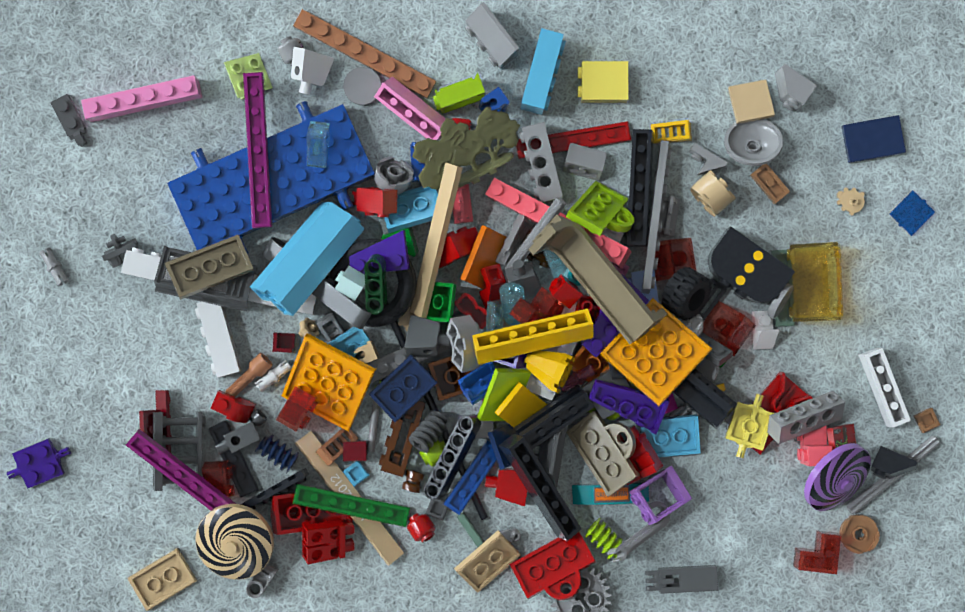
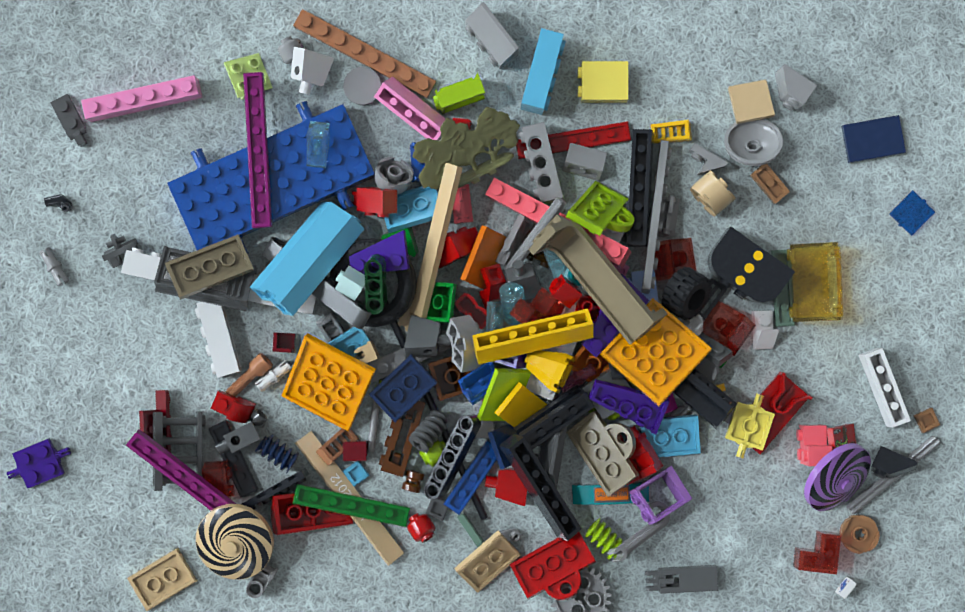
(59, 200): none -> black arm
(297, 409): clear red brick -> none
(308, 326): tan piece -> none
(326, 540): red hips -> none
(495, 100): blue hinge -> none
(779, 302): light grey tile -> none
(805, 417): light grey brick -> none
(845, 587): none -> white tile
(851, 200): tan piece -> none

